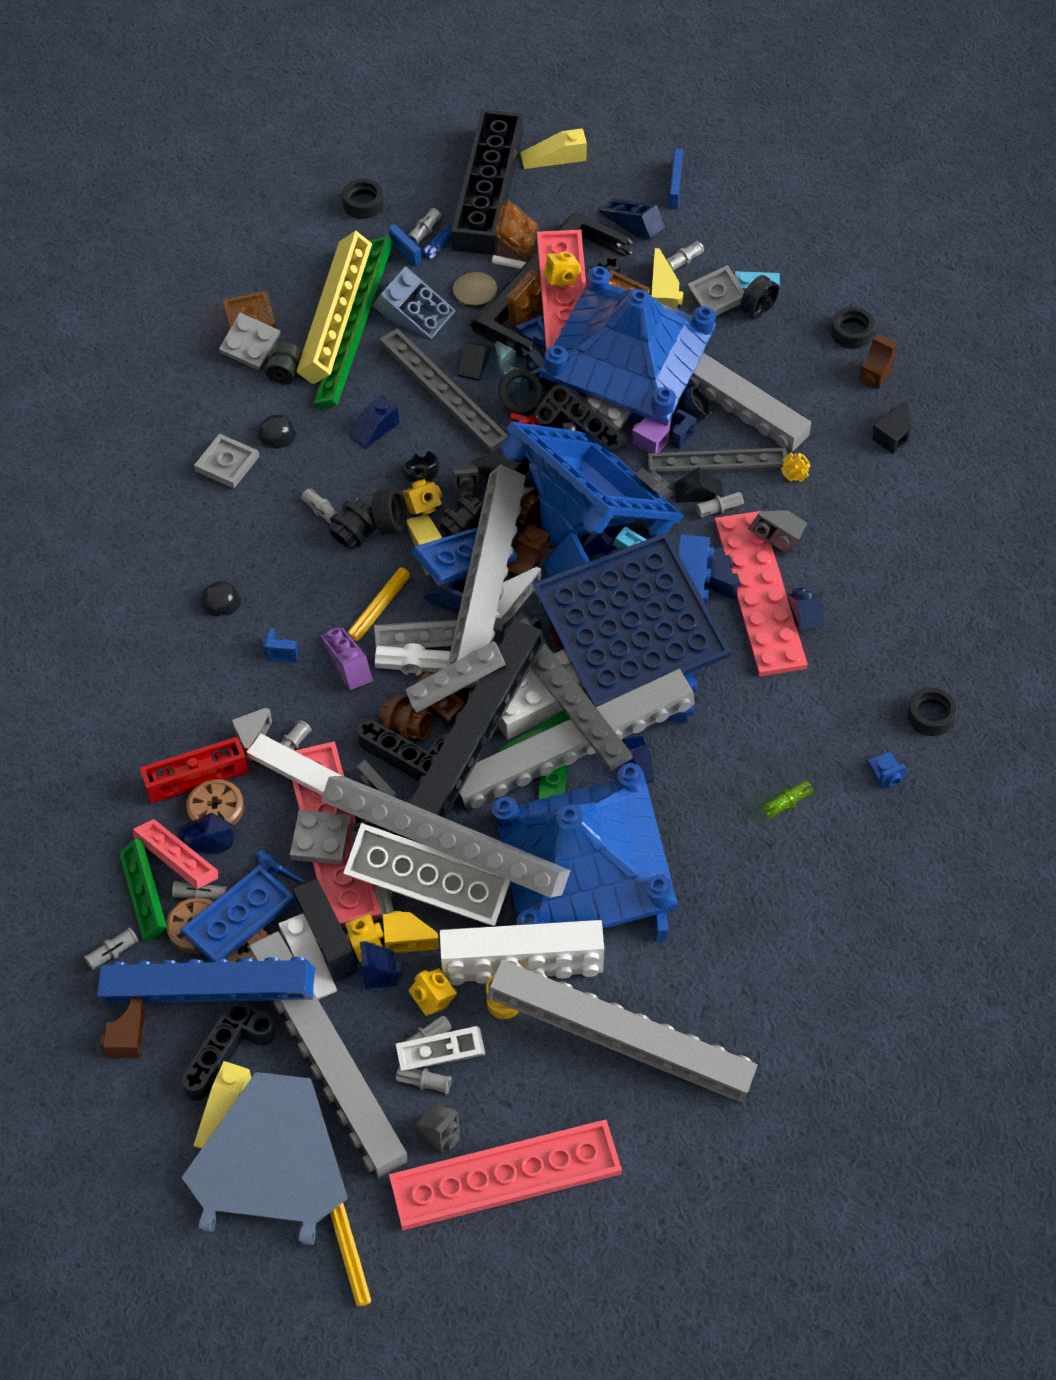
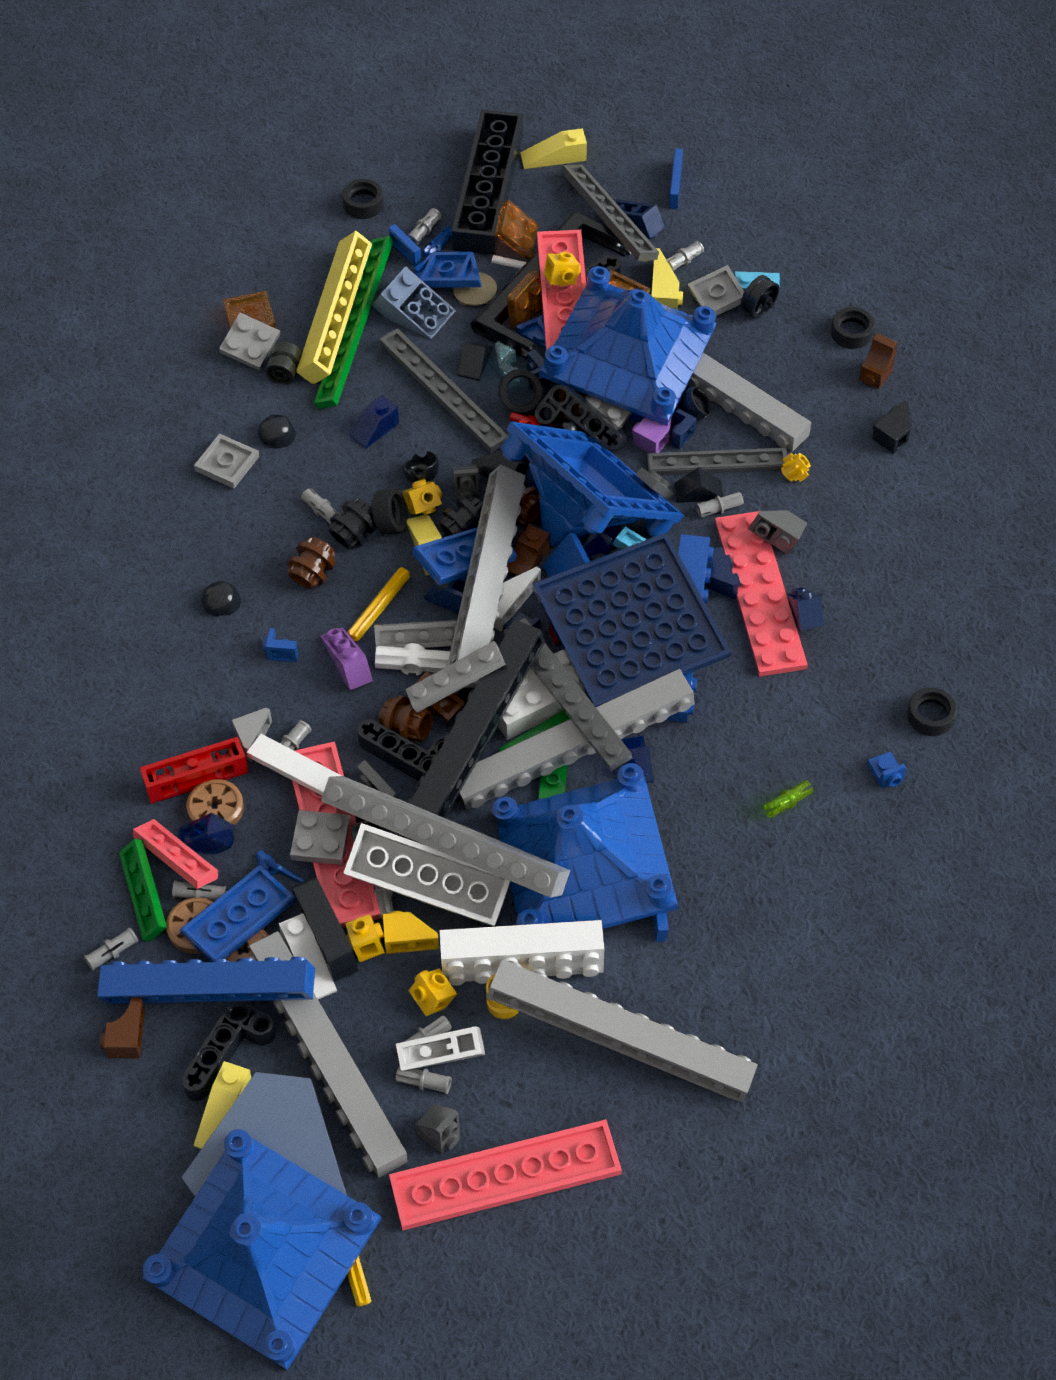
(262, 1248): none -> blue piece
(309, 565): none -> reddish brown piece
(379, 966): clear blue slope -> none
(449, 270): none -> blue wing
(610, 213): none -> dark grey plate

